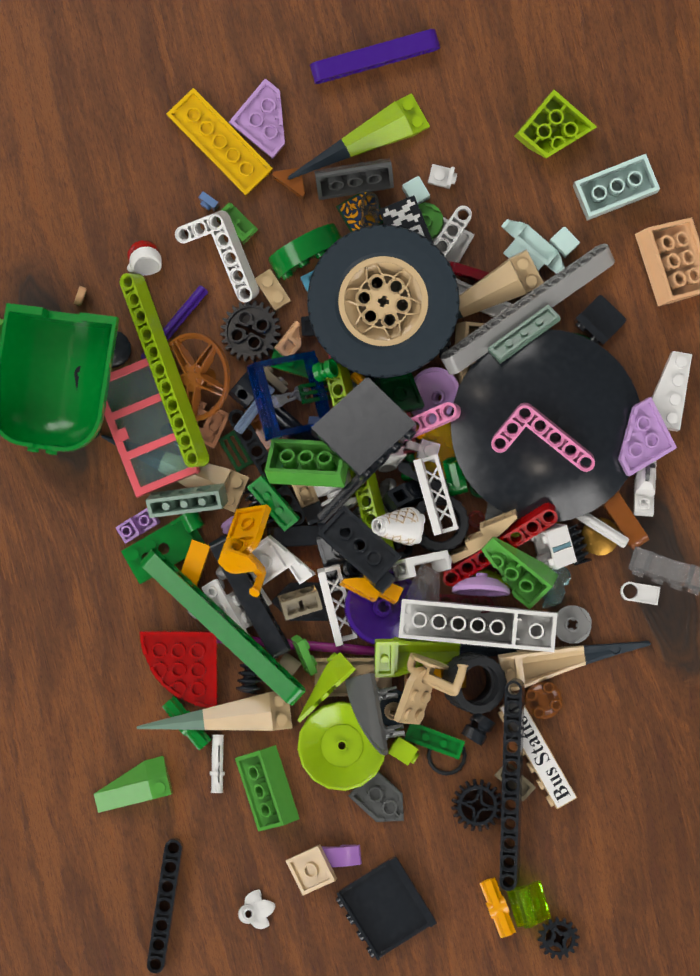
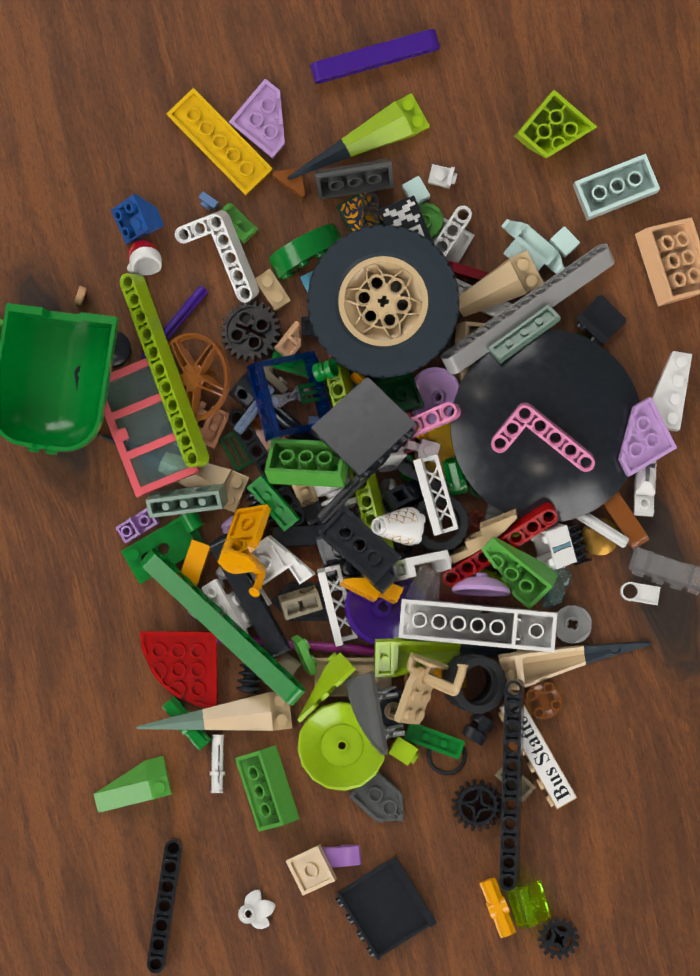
(136, 218): none -> blue slope

